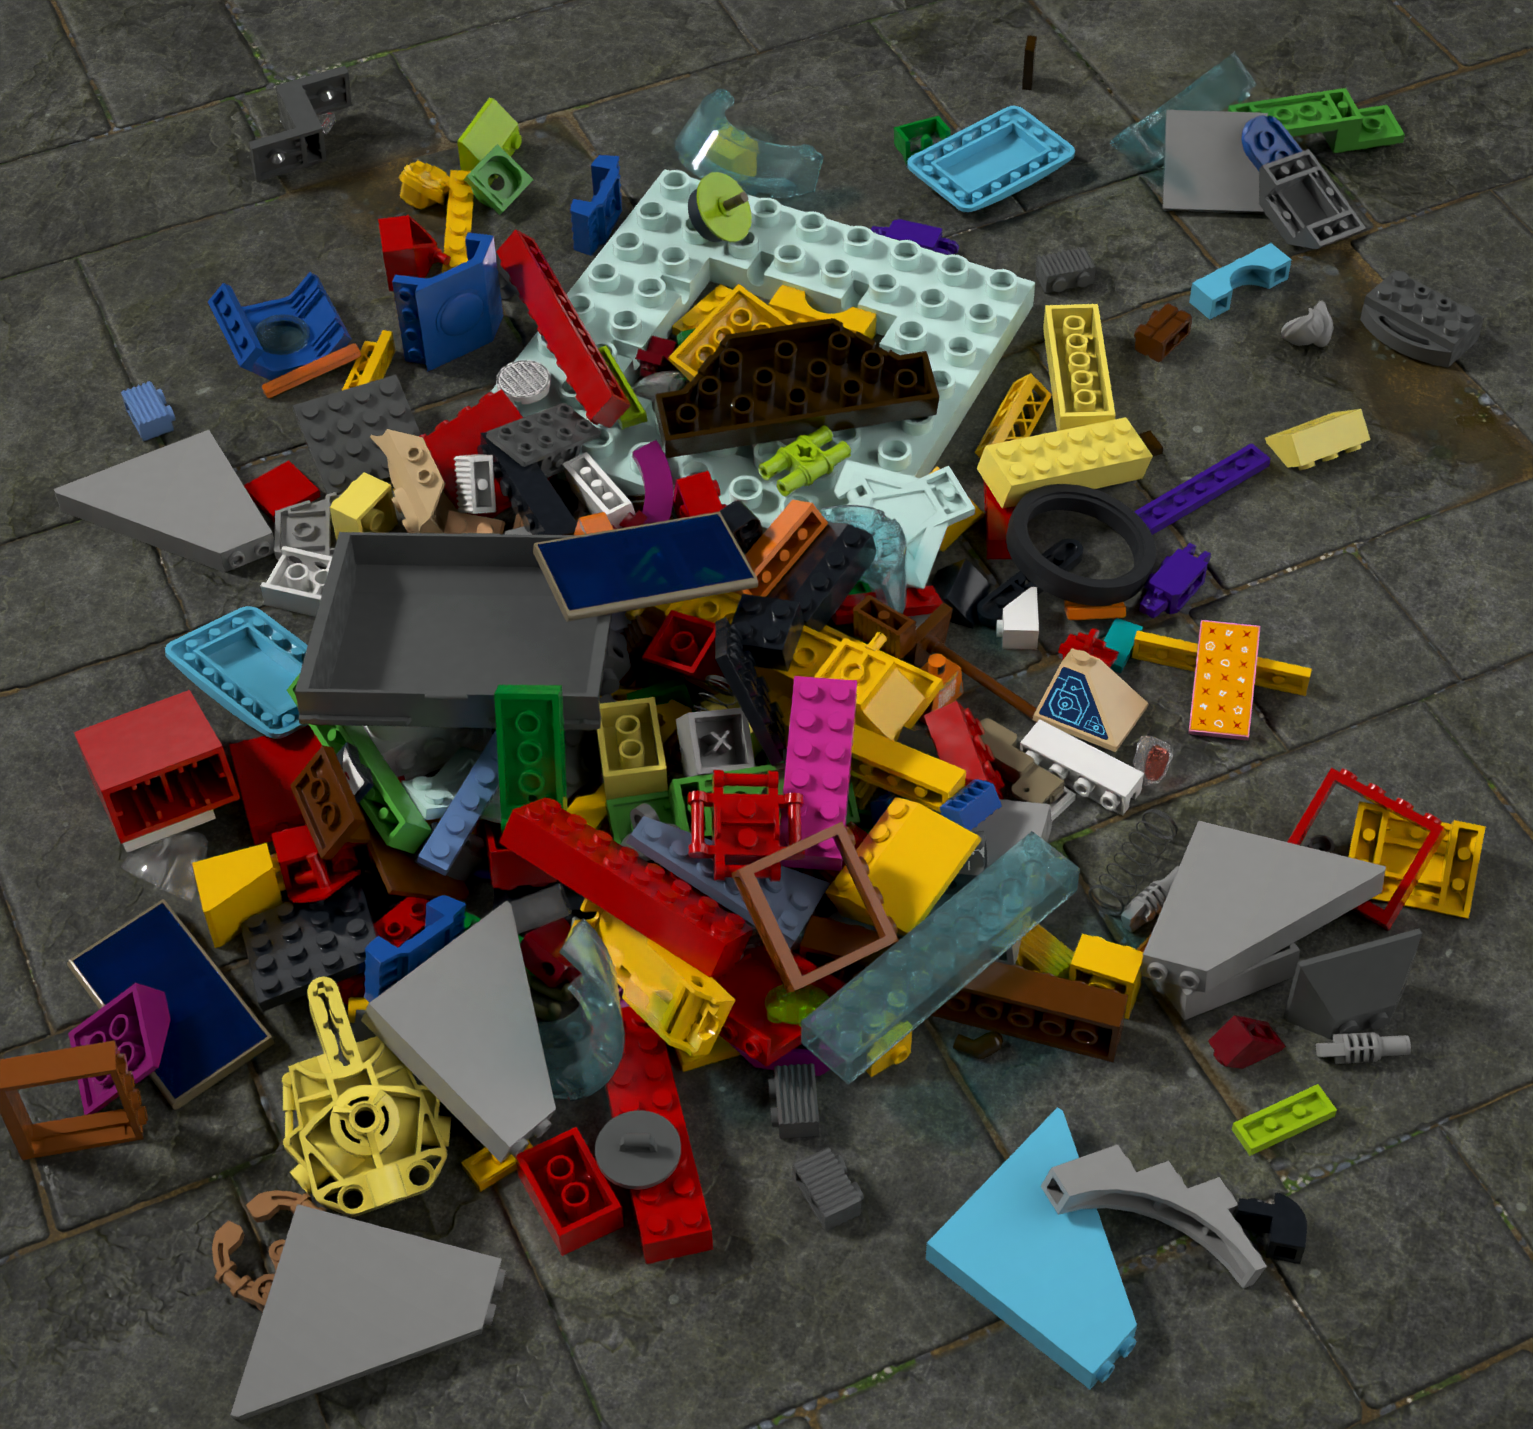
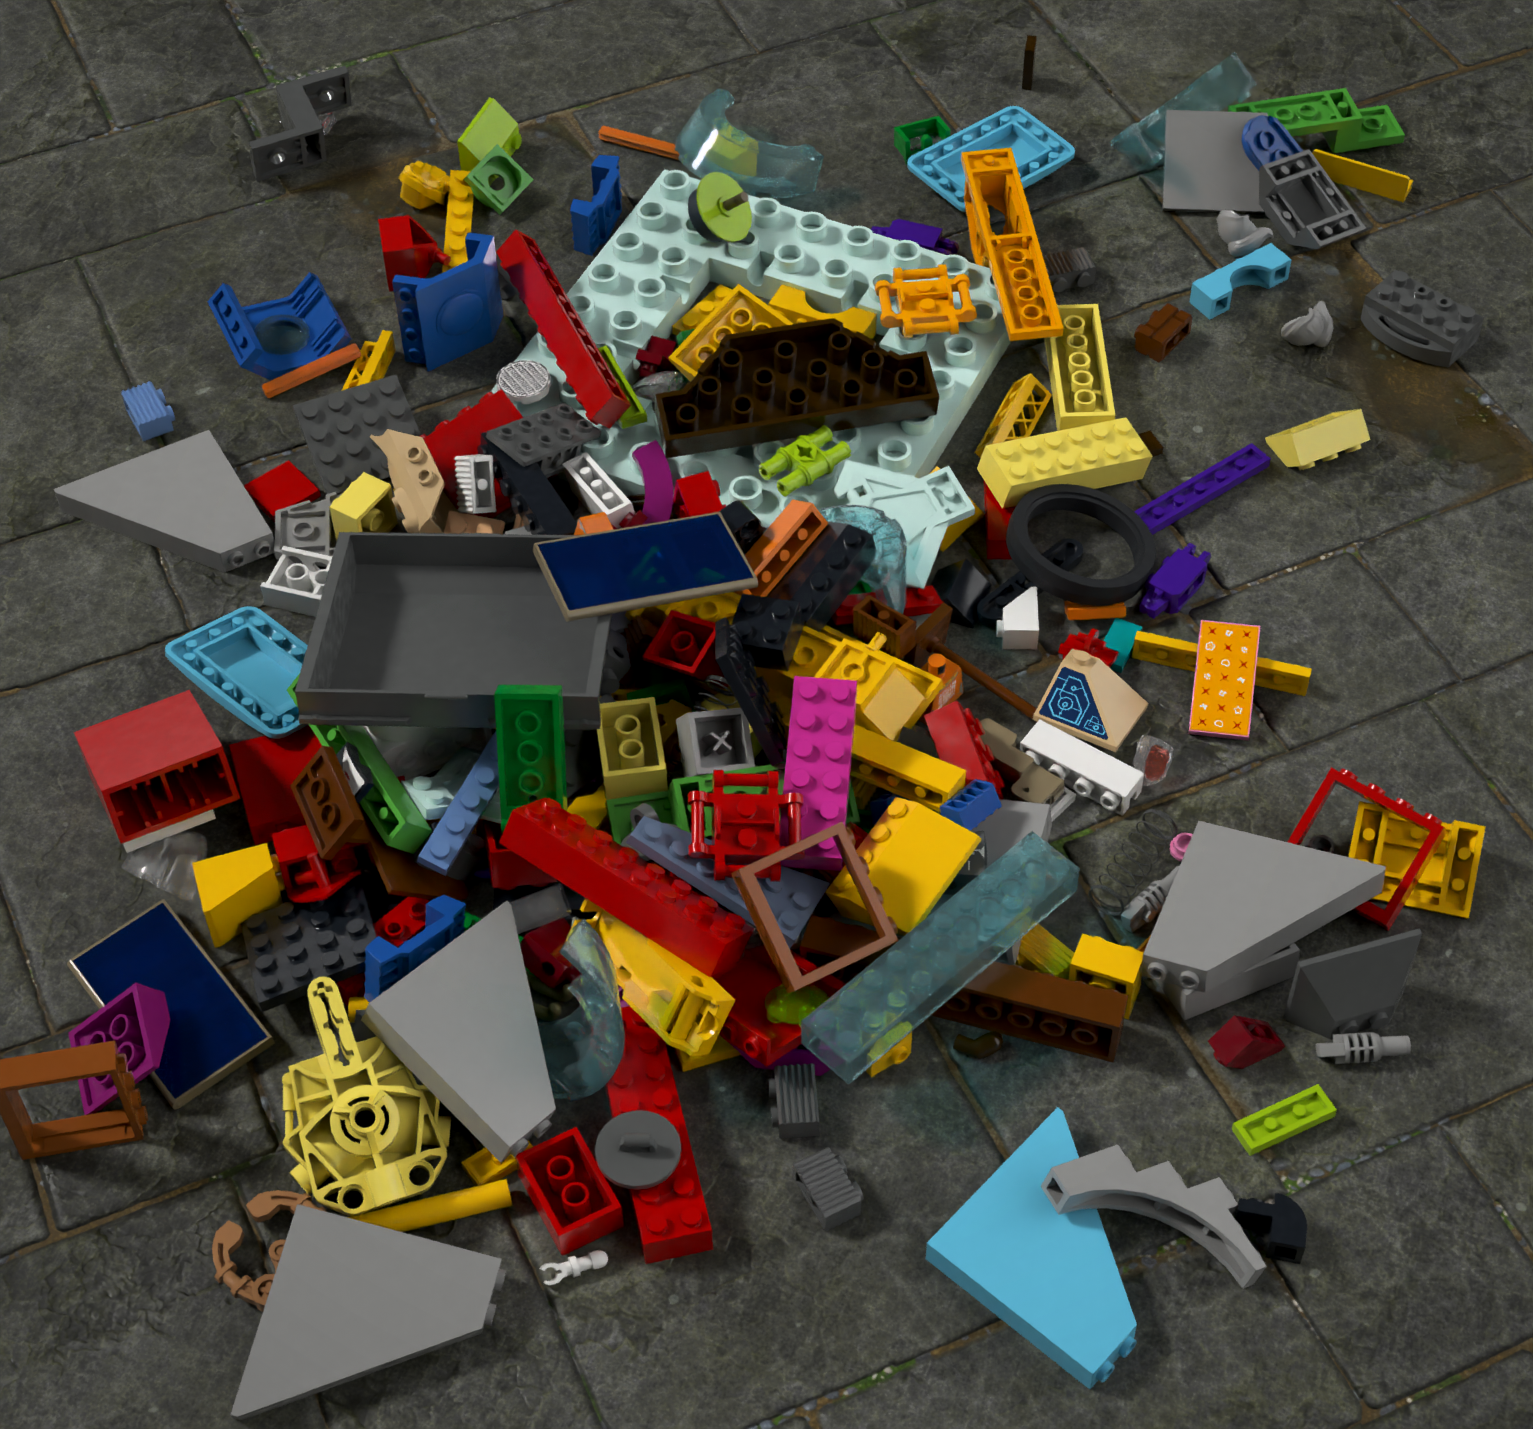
(441, 1207): none -> yellow piece
(594, 1260): none -> white piece
(638, 142): none -> orange axle
(924, 304): none -> light orange brick
(1014, 255): none -> light orange piece
(1179, 845): none -> bright pink plate
(1240, 233): none -> light grey hair
(1364, 176): none -> yellow panel

